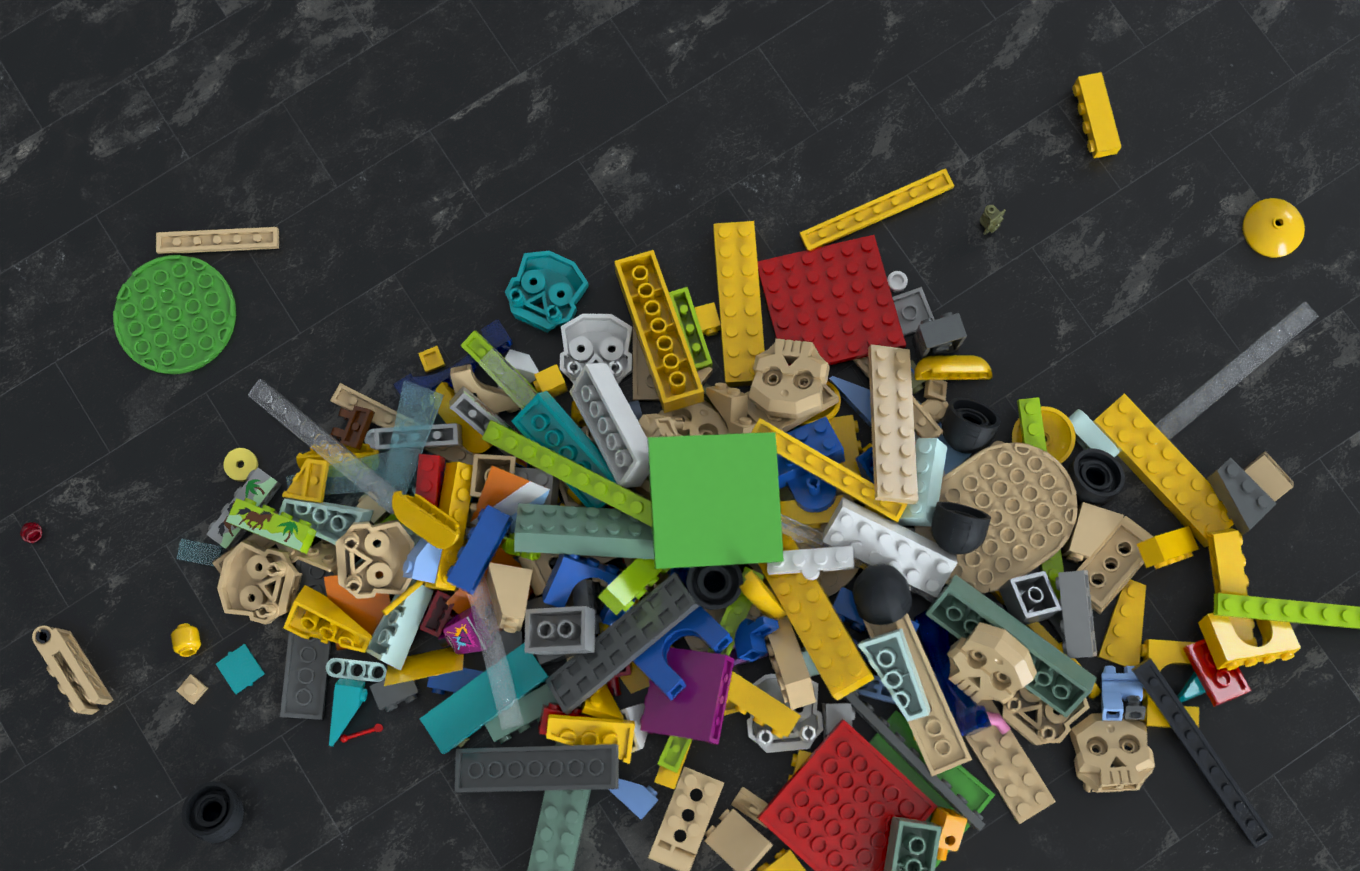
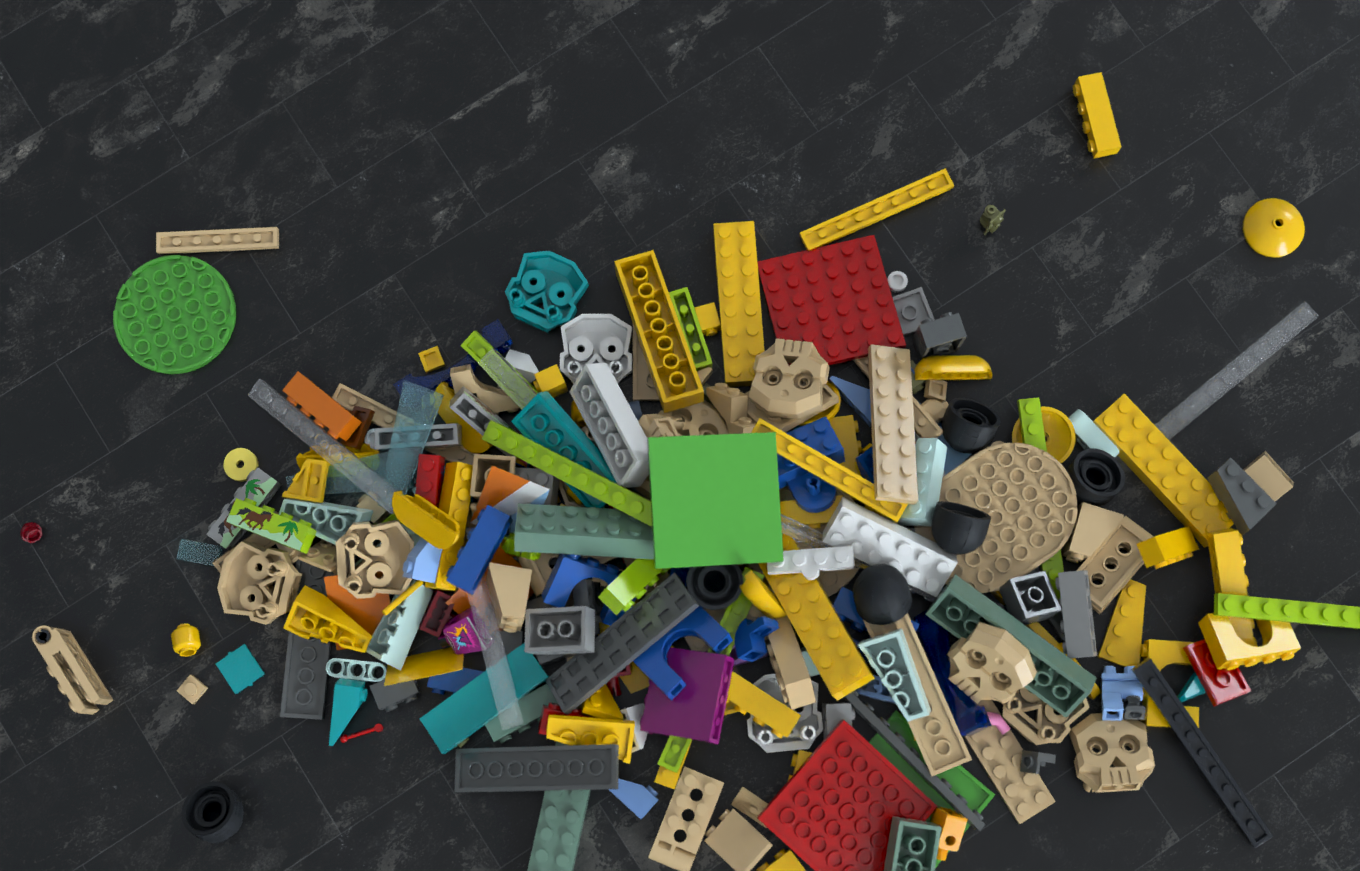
(321, 406): none -> orange brick
(1033, 760): none -> dark grey bracket

